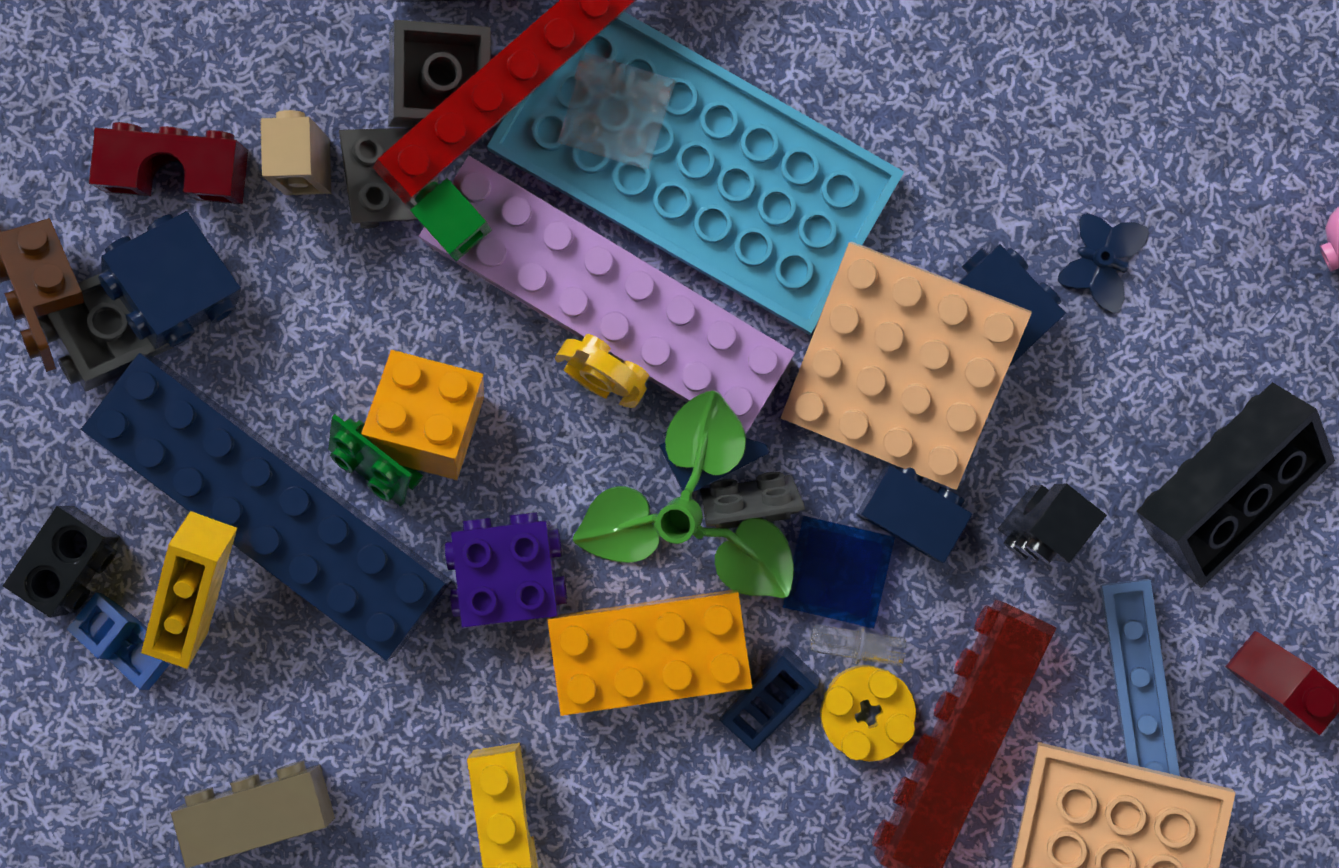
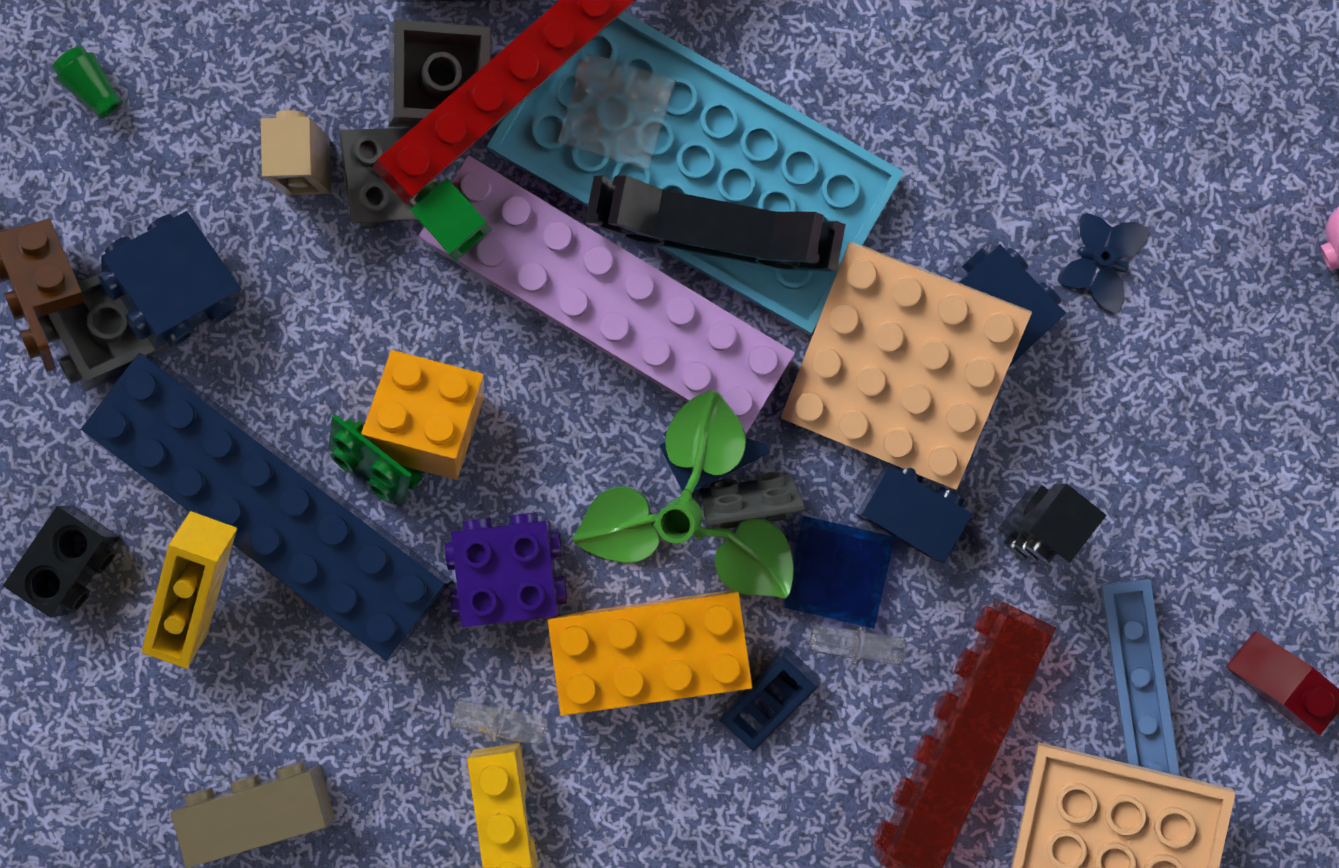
(86, 80): none -> green cone
(117, 637): blue slope -> none
(128, 159): dark red arch -> none
(498, 722): none -> clear axle
(601, 372): yellow plate -> none
(714, 226): none -> black piece
(843, 701): yellow plate -> none
(1238, 483): black slope -> none

